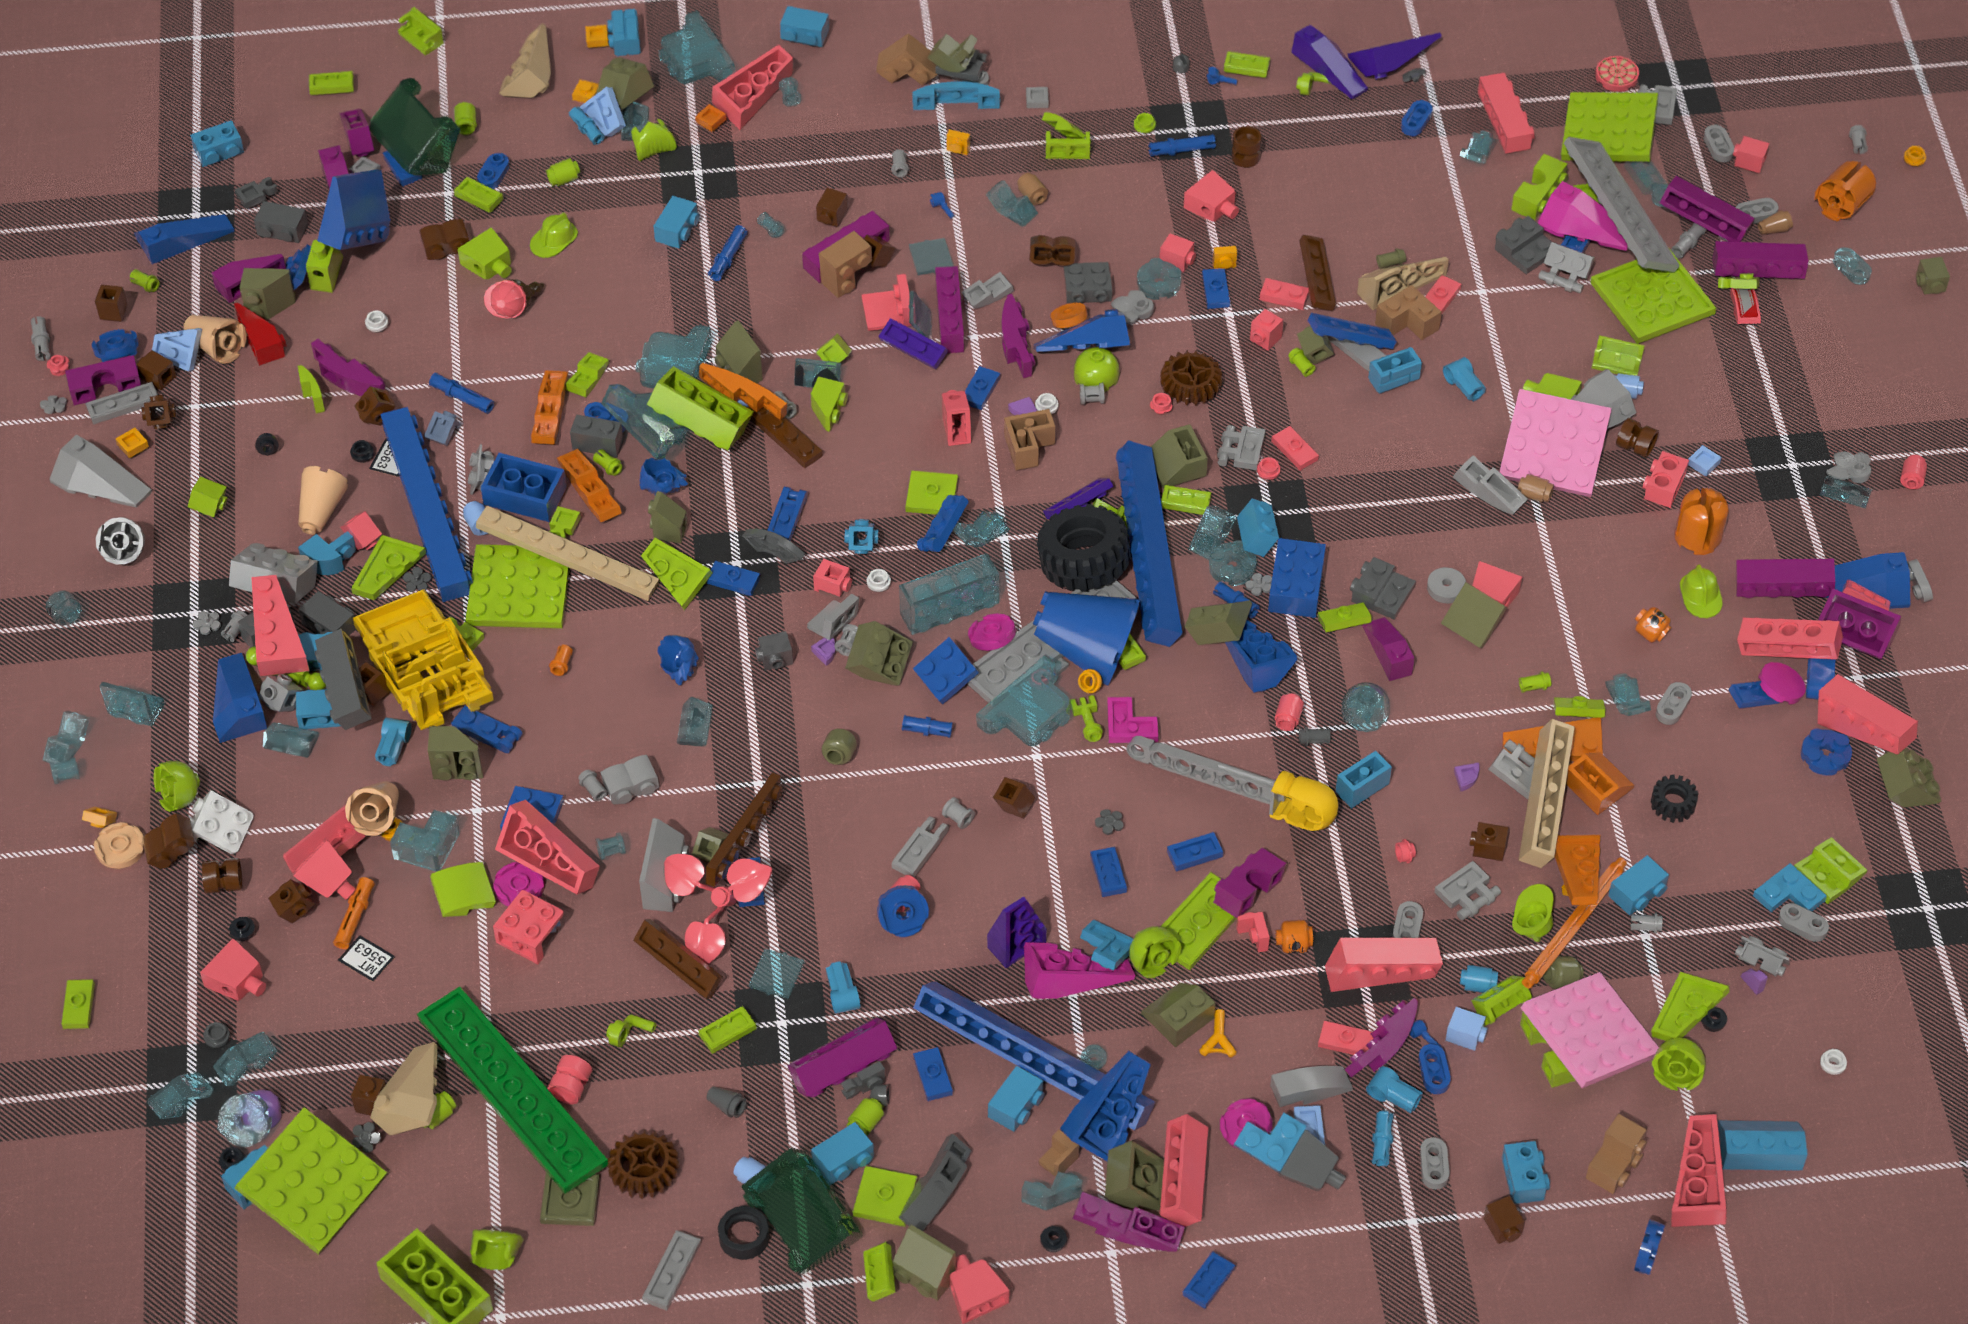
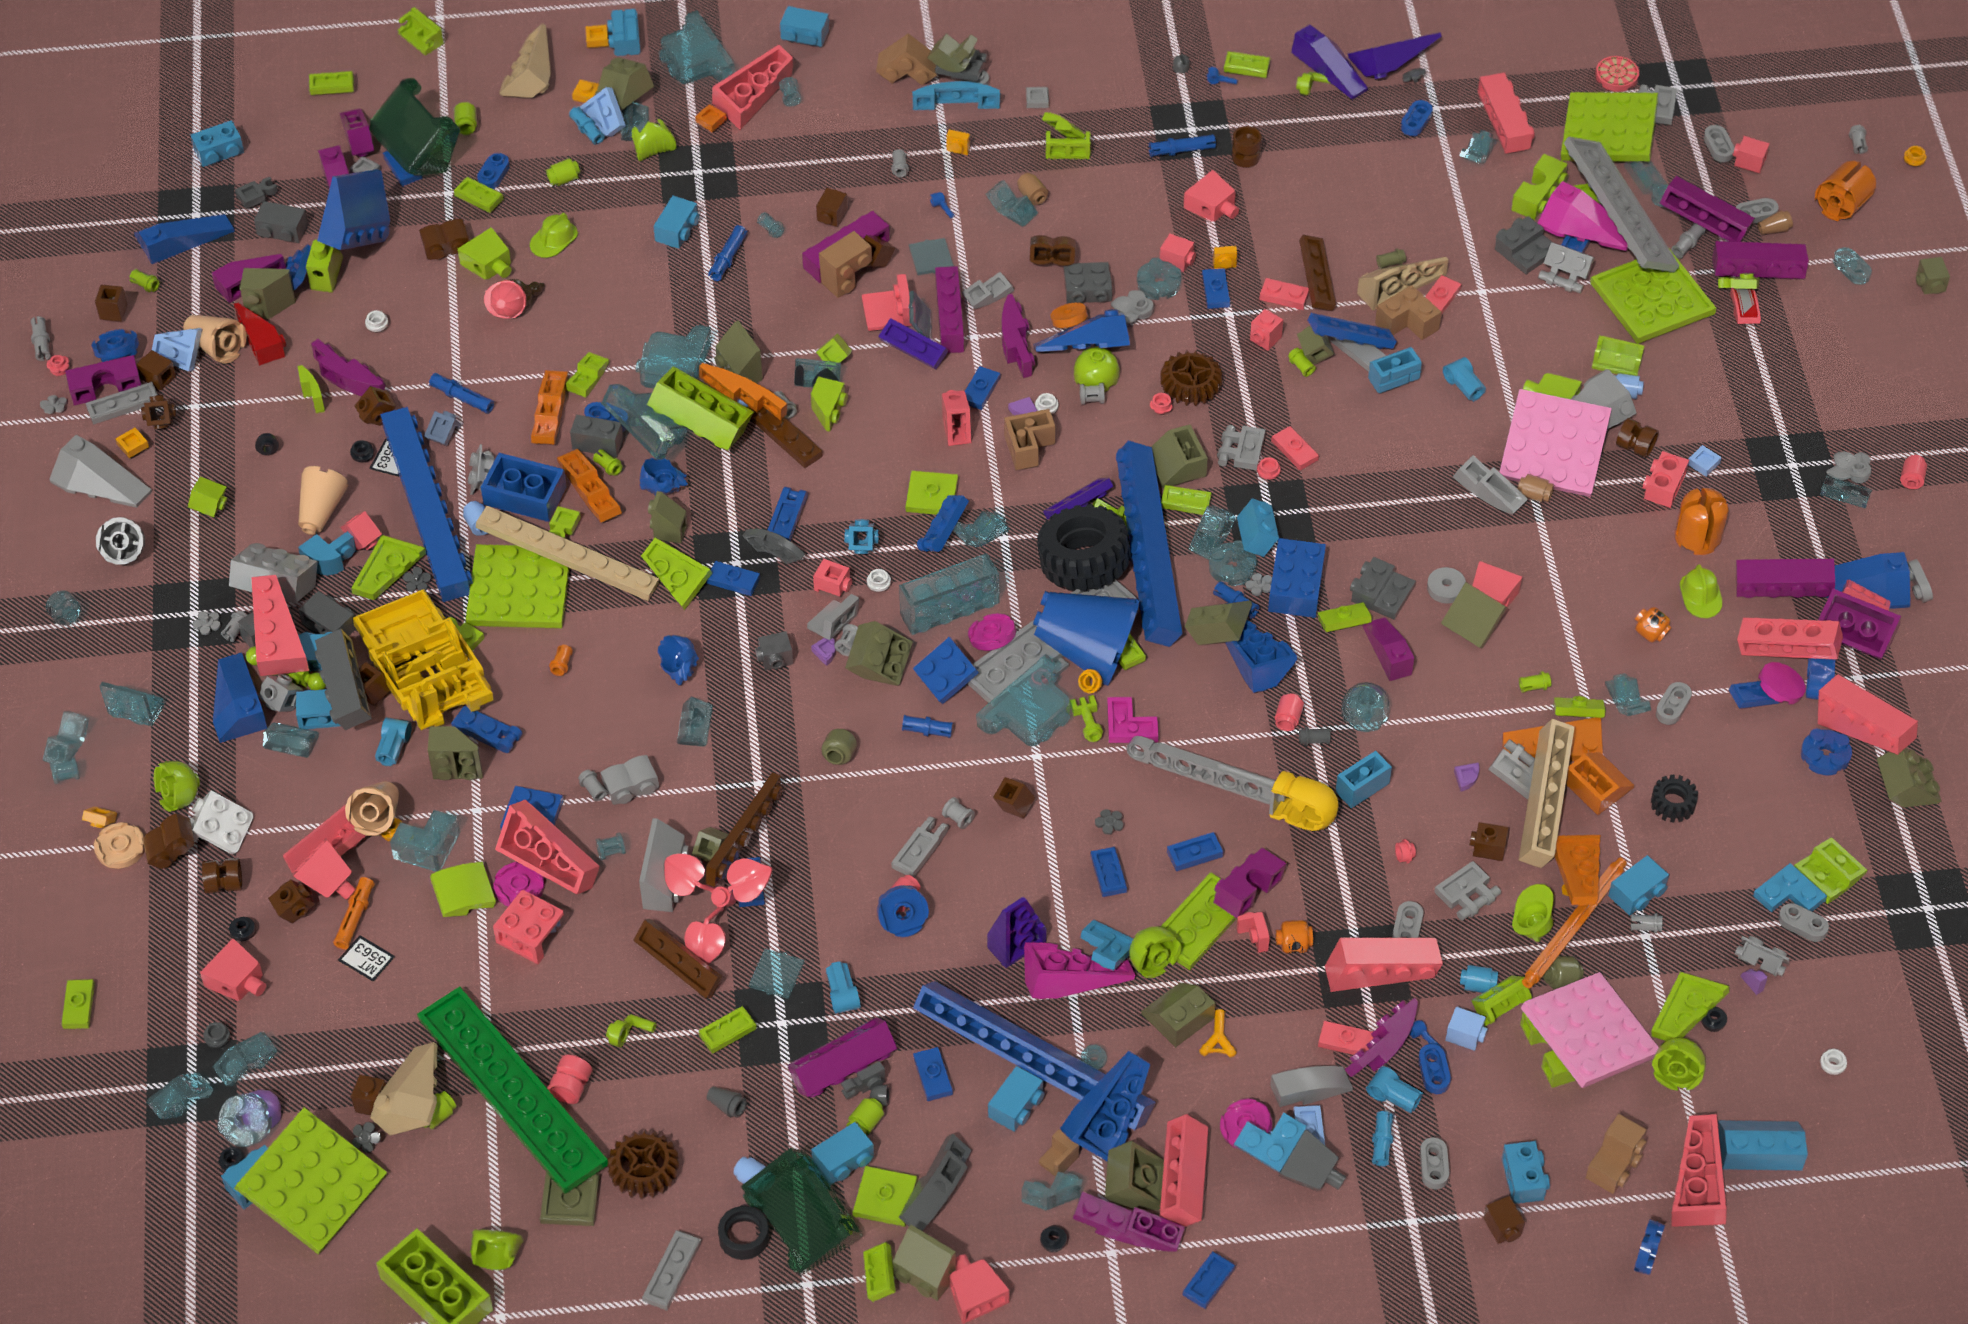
(1144, 123): lime plate -> none

